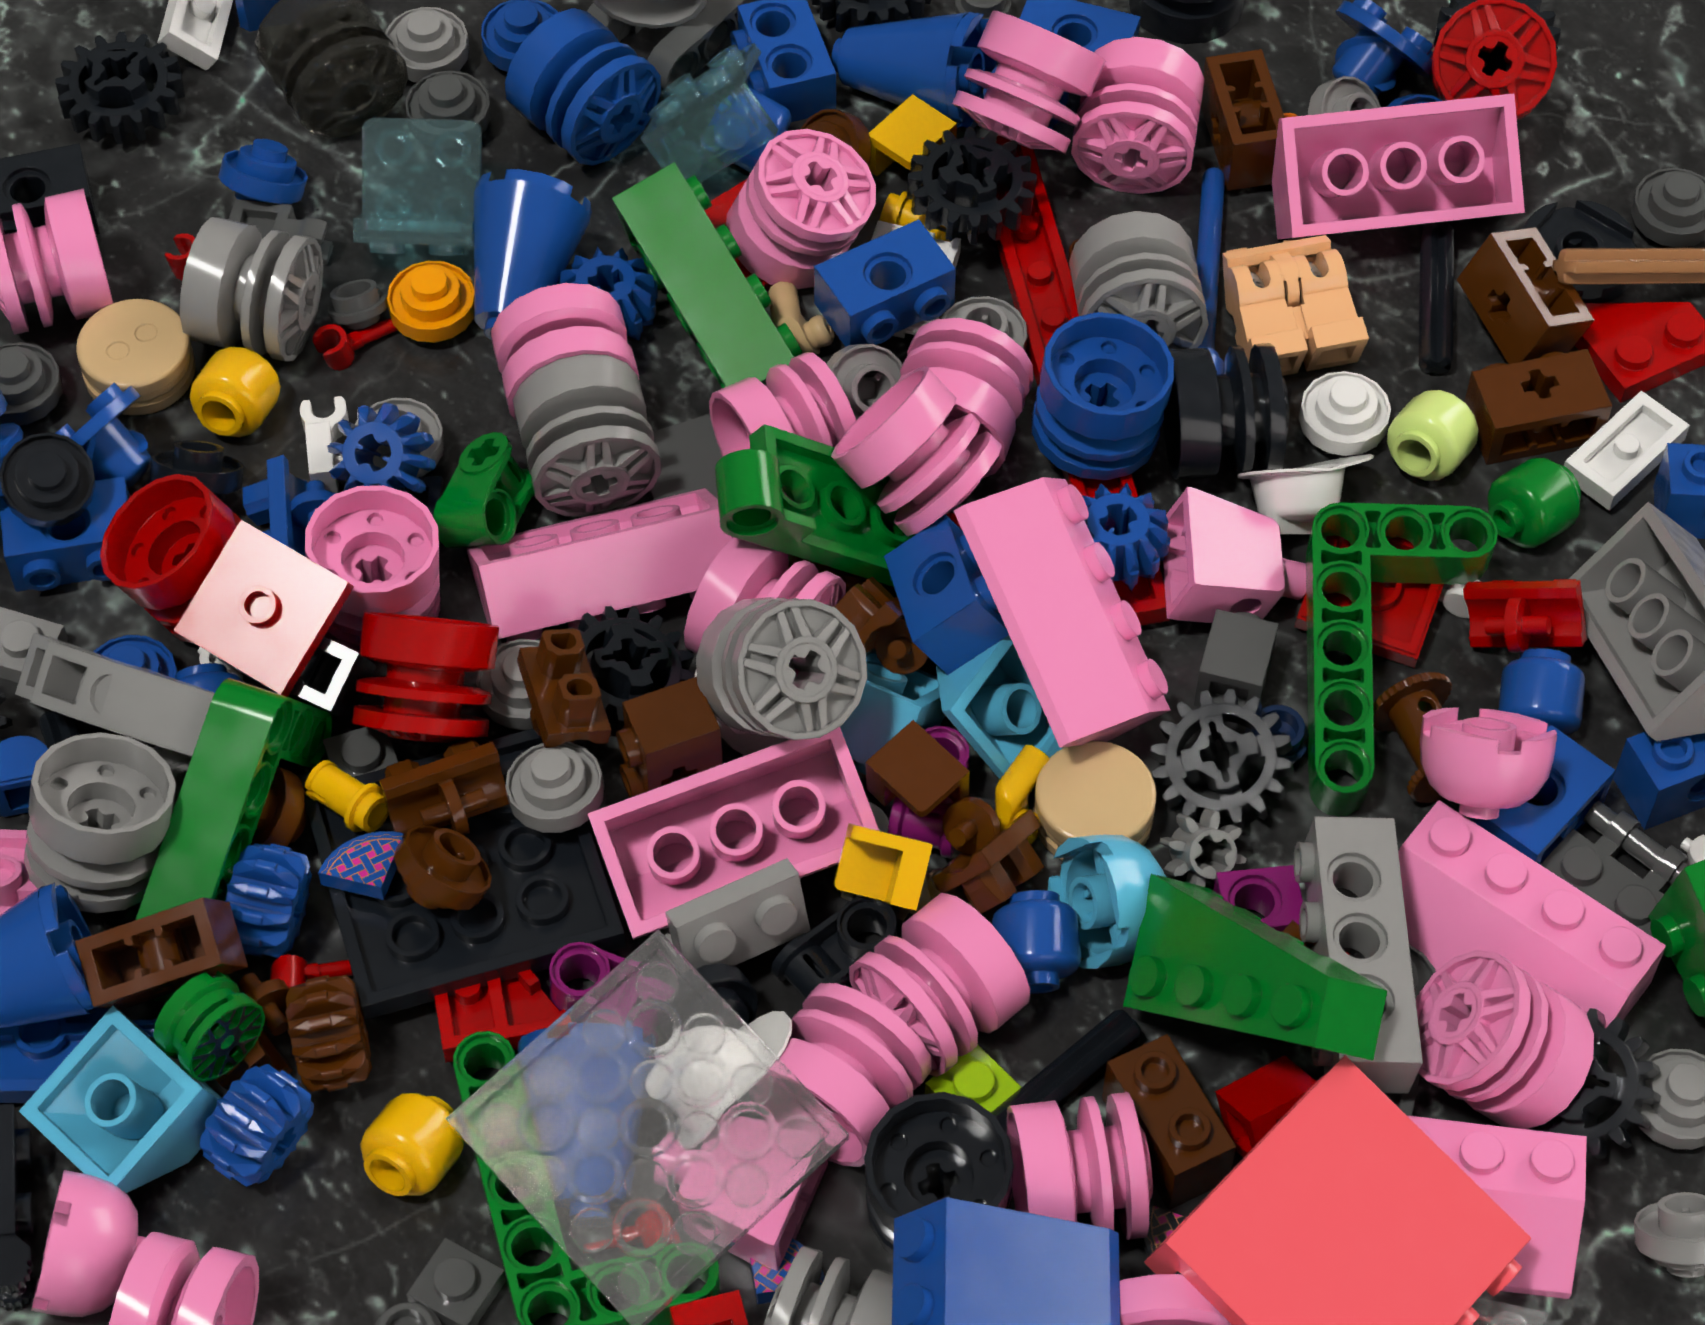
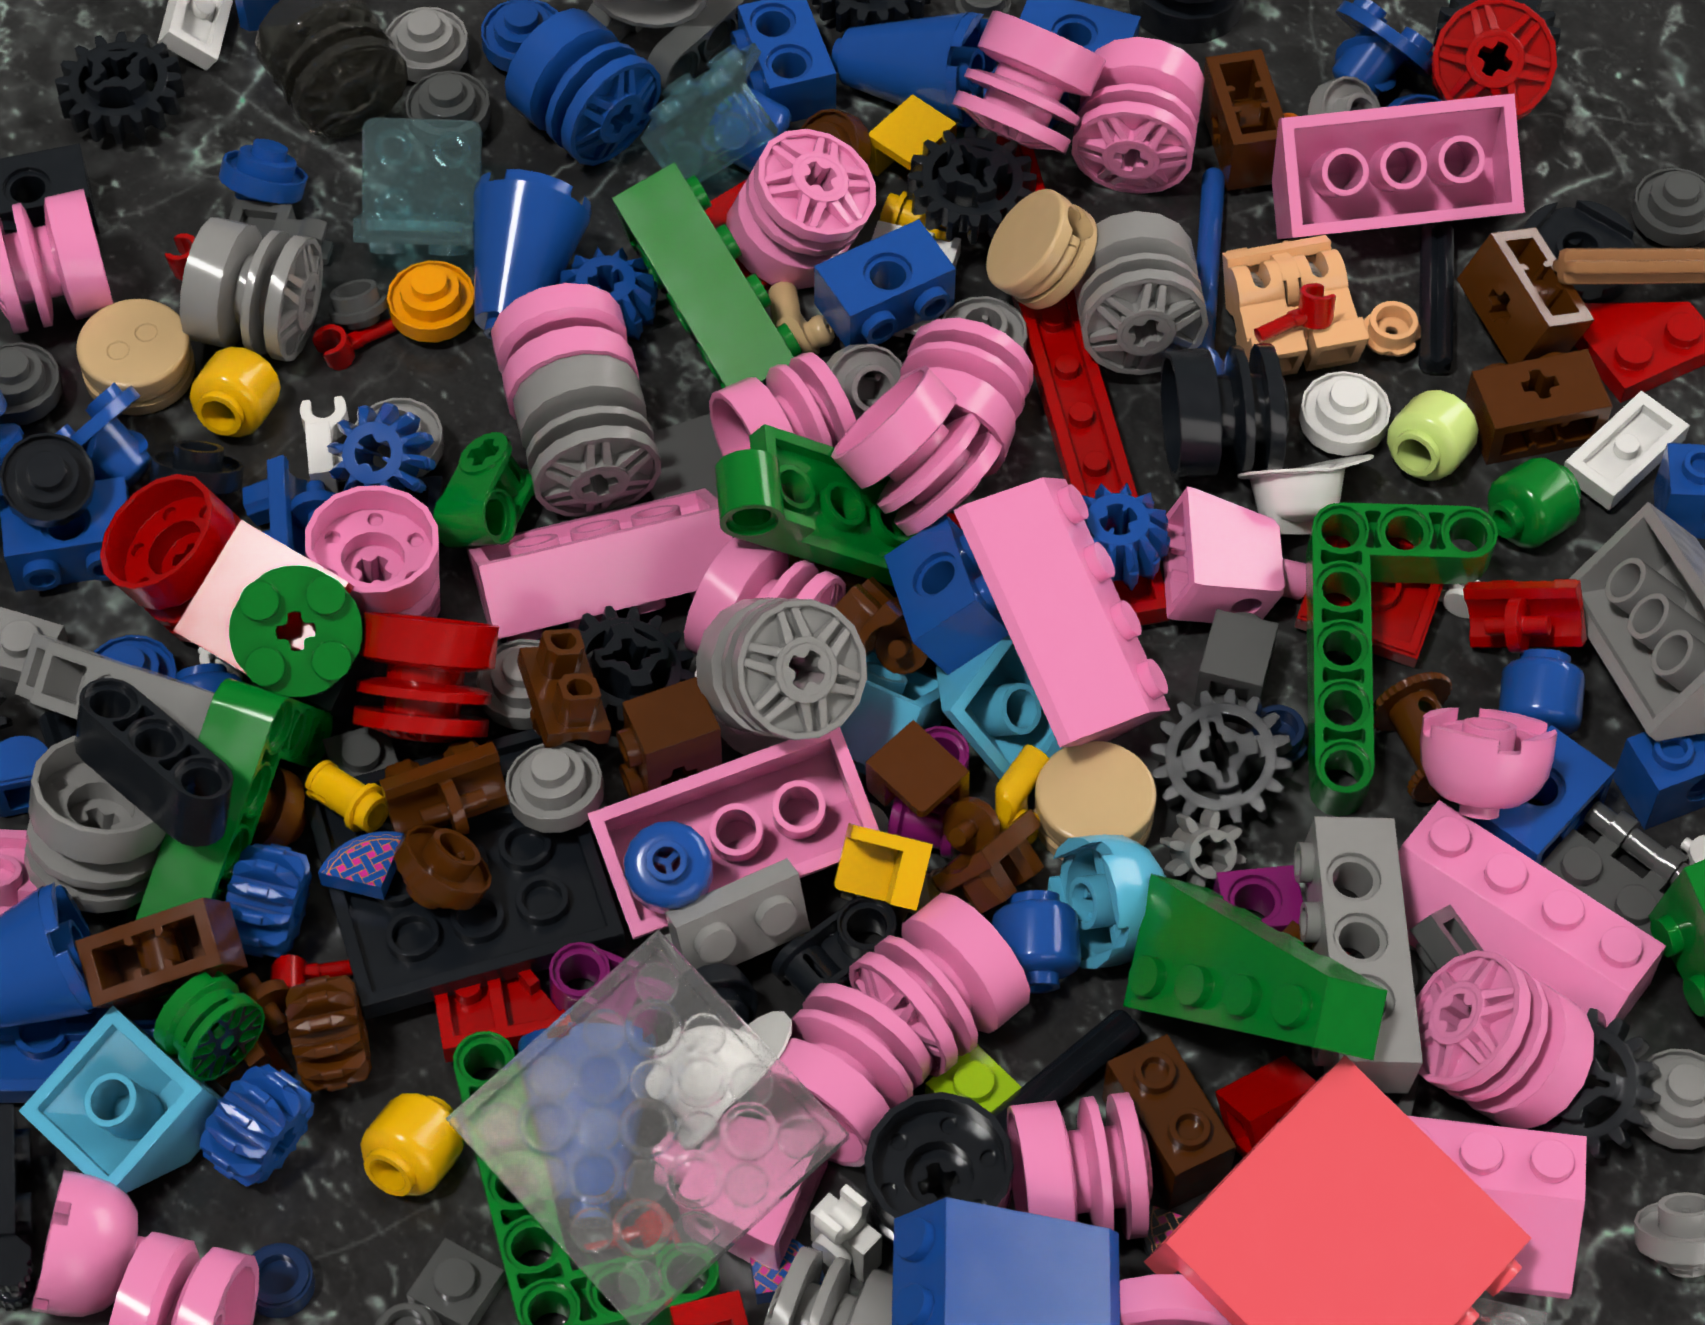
(153, 762): none -> black beam
(266, 606): none -> green plate
(284, 1280): none -> dark blue tile
(674, 889): none -> blue head
(842, 1231): none -> white plate
(1041, 249): none -> tan head
(1102, 395): blue wheel -> none
(1313, 312): none -> red hand
(1392, 318): none -> light nougat plate
(1443, 938): none -> dark grey plate

